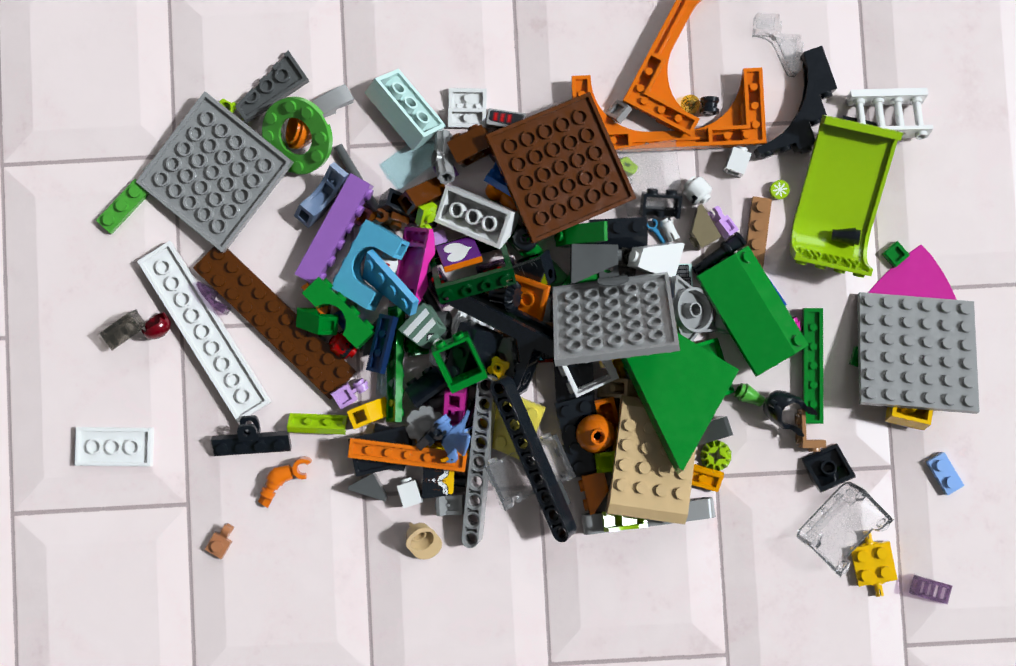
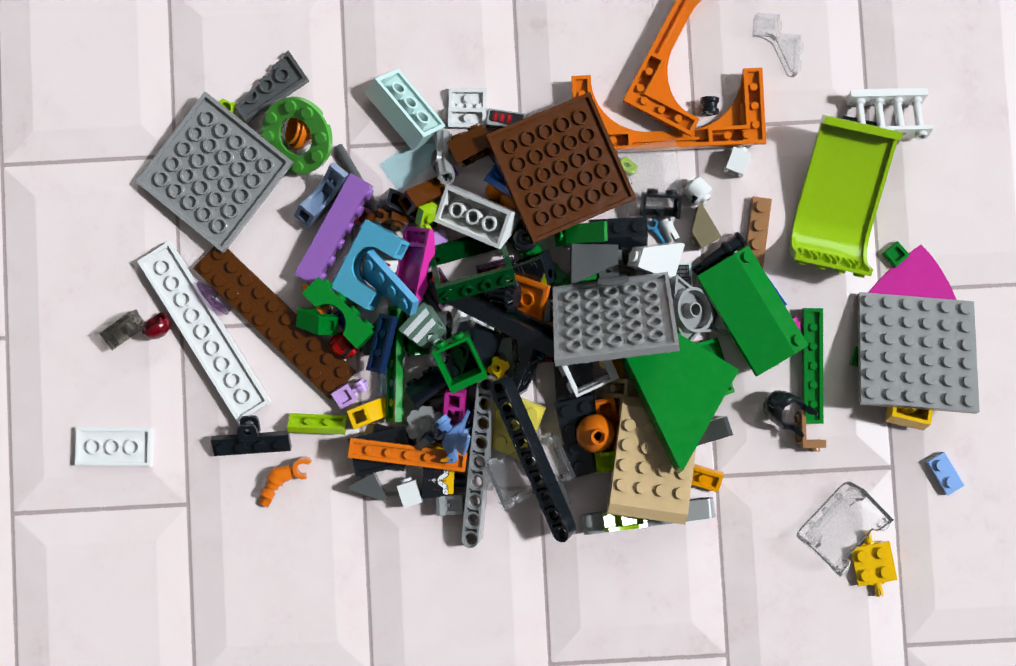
(122, 207): bright green plate -> none
(220, 543): nougat plate -> none
(334, 100): light grey slope -> none
(422, 541): tan piece -> none
(459, 254): tile -> none
(595, 490): orange slope -> none
(618, 111): light grey plate -> none
(690, 104): clear yellow tile -> none
(708, 460): lime gear -> none
(723, 223): lavender plate -> none
(749, 395): bright green cone -> none
(779, 190): lime tile -> none
(817, 85): black arch -> none
(828, 468): black slope -> none
(846, 236): black cone -> none
(916, 586): clear purple slope -> none

